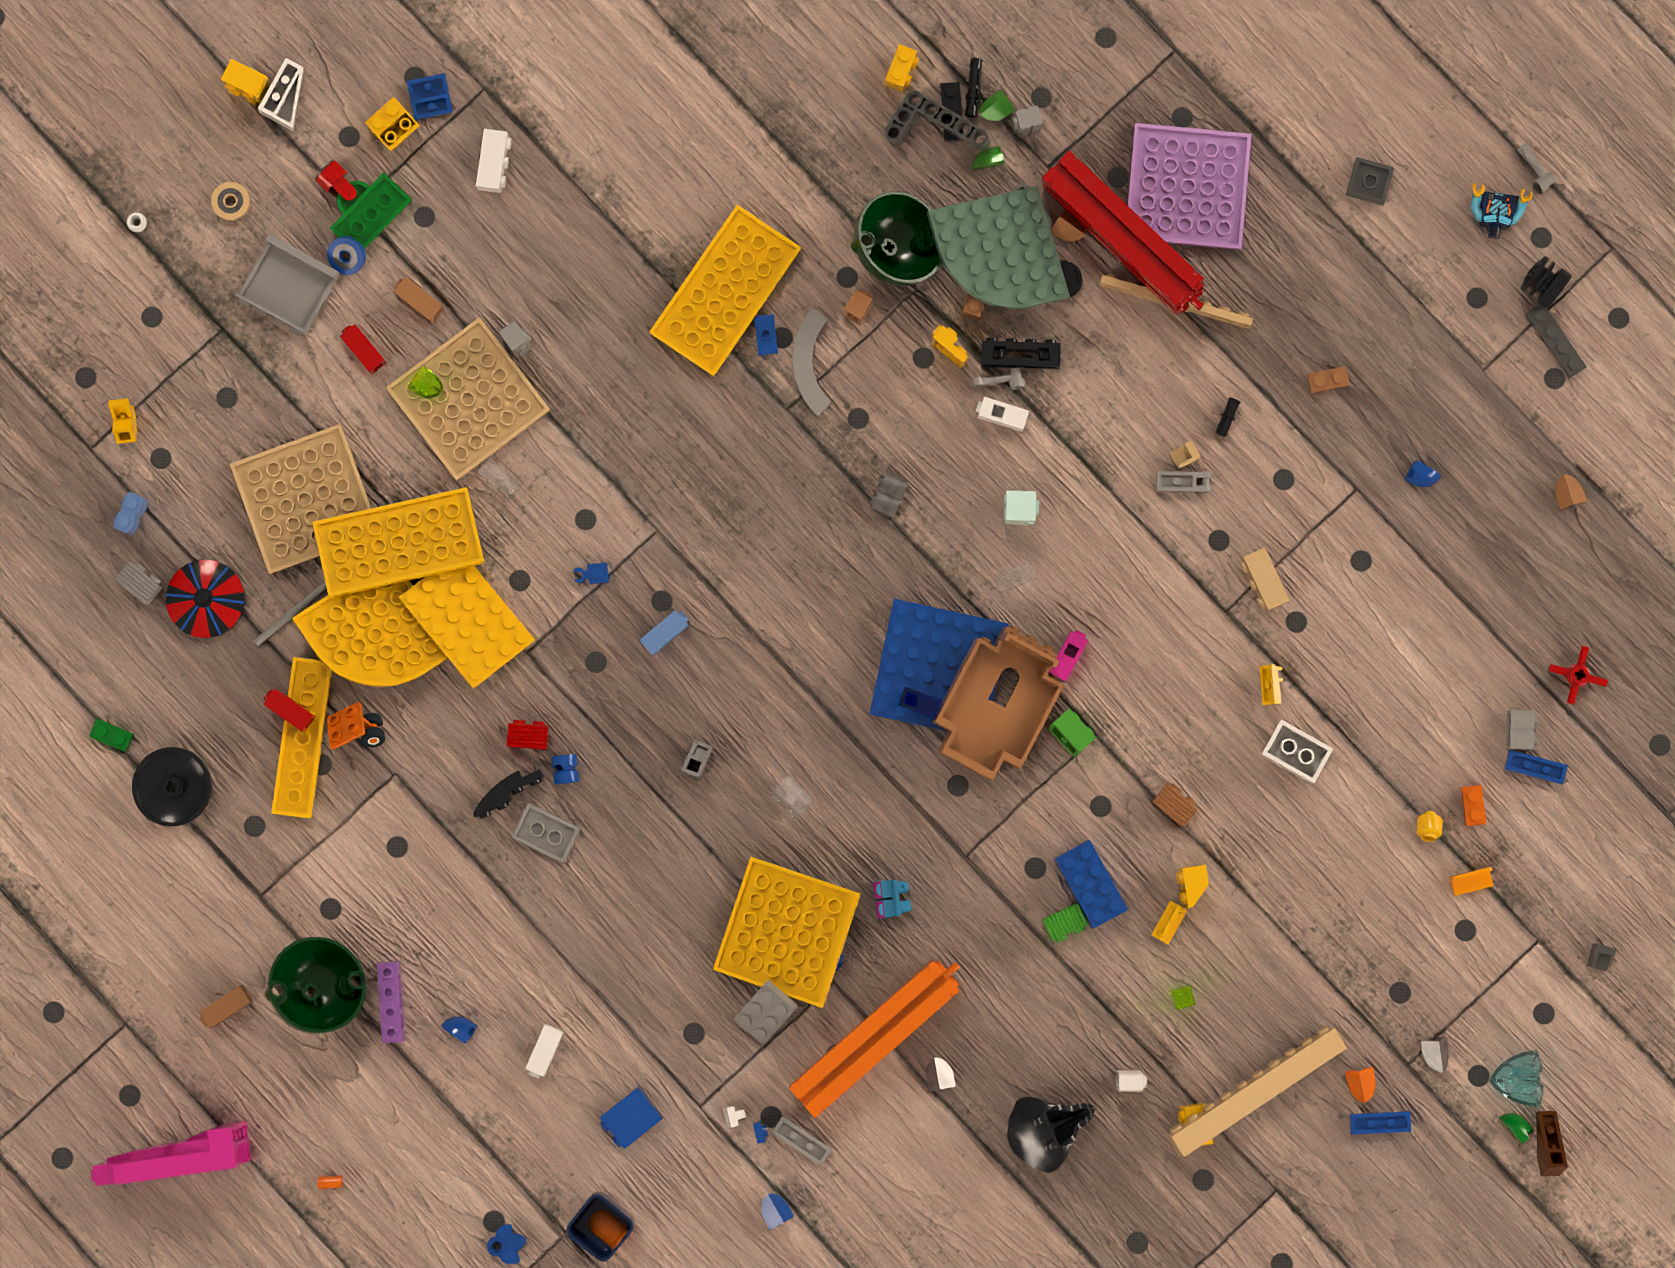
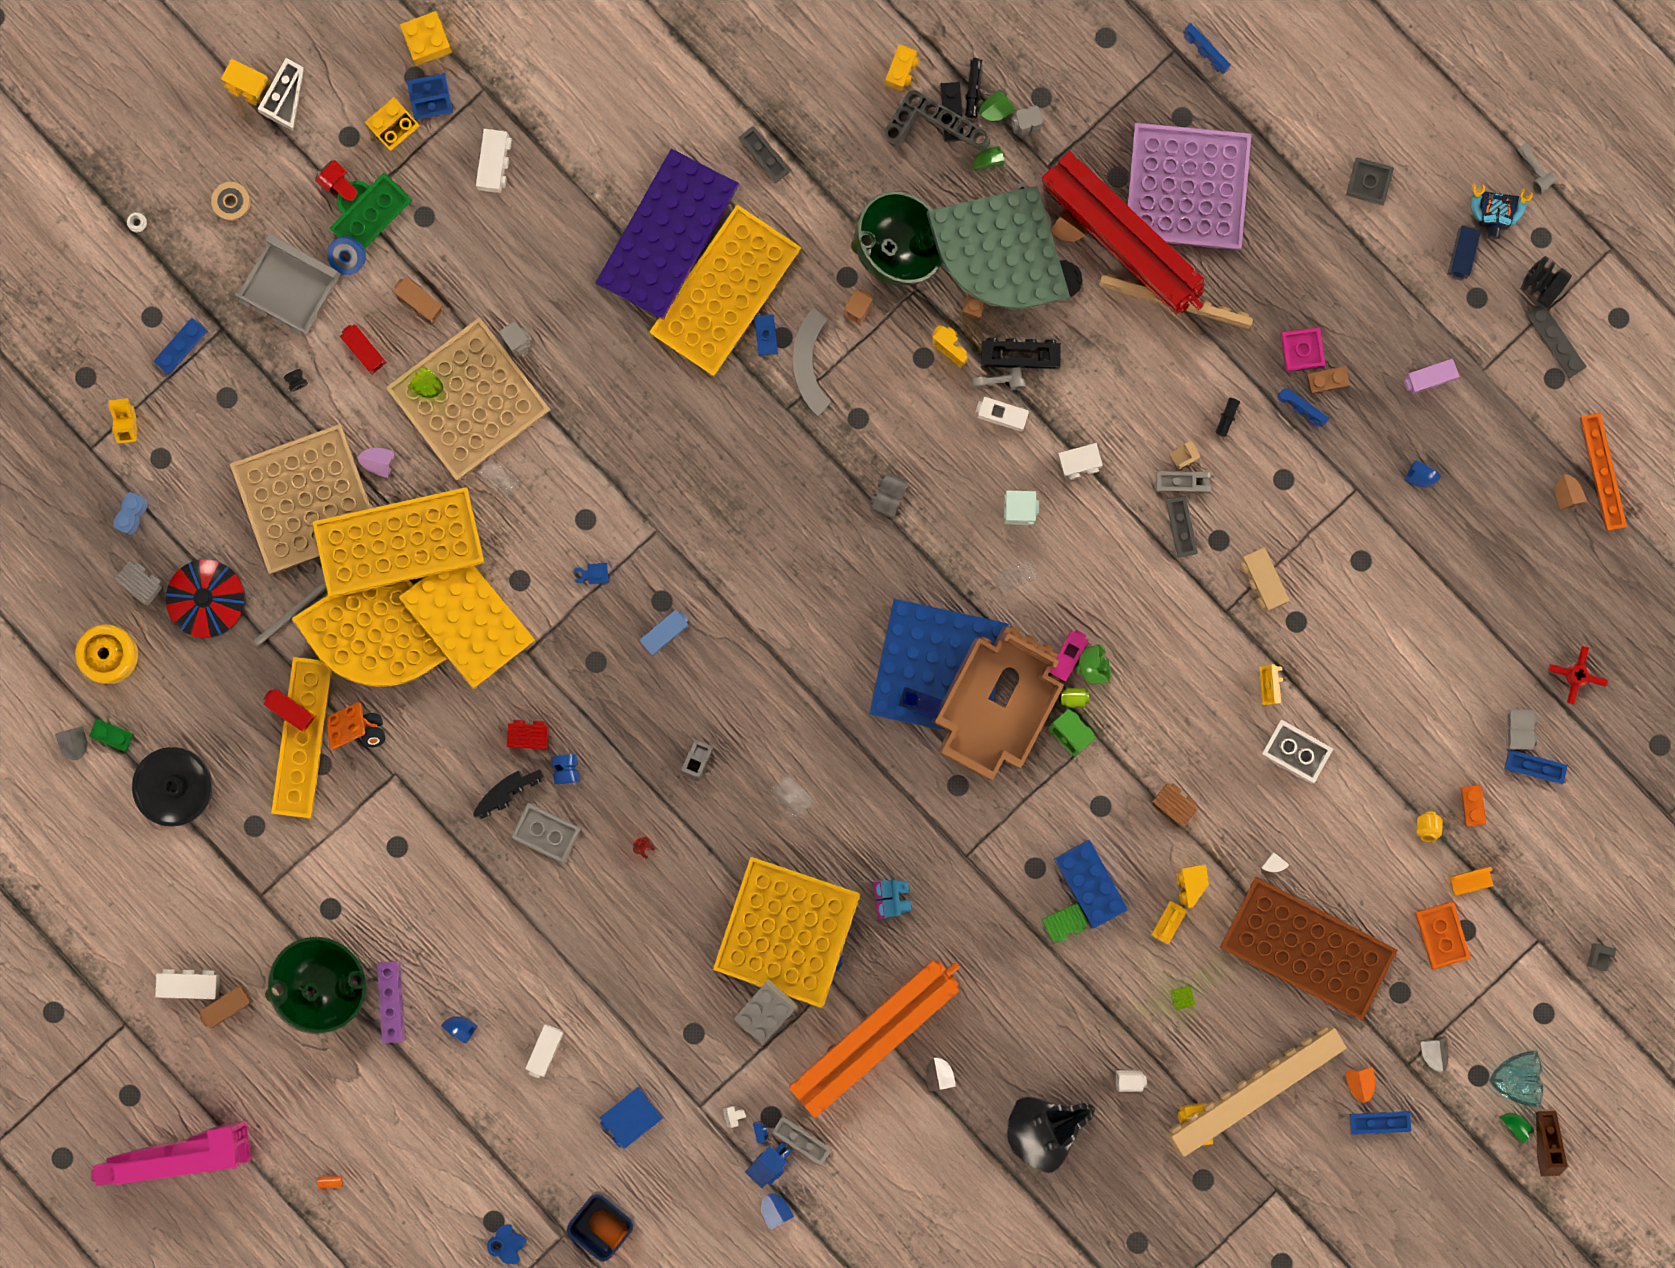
(72, 743): none -> flat silver brick
(121, 658): none -> yellow wheel
(180, 346): none -> blue plate
(187, 984): none -> white brick
(295, 380): none -> black wheel
(376, 461): none -> lavender brick
(426, 38): none -> yellow brick
(640, 845): none -> clear red plate
(667, 233): none -> dark purple plate
(764, 154): none -> dark grey plate
(768, 1165): none -> blue brick
(1074, 697): none -> lime brick
(1079, 461): none -> white brick
(1093, 665): none -> bright green cylinder
(1181, 527): none -> dark grey plate
(1206, 49): none -> blue plate
(1274, 864): none -> white tile
(1302, 349): none -> dark pink tile
(1302, 407): none -> blue plate
(1308, 948): none -> dark orange plate
(1431, 376): none -> lavender brick
(1442, 935): none -> orange tile
(1463, 253): none -> dark blue brick
(1603, 471): none -> orange plate

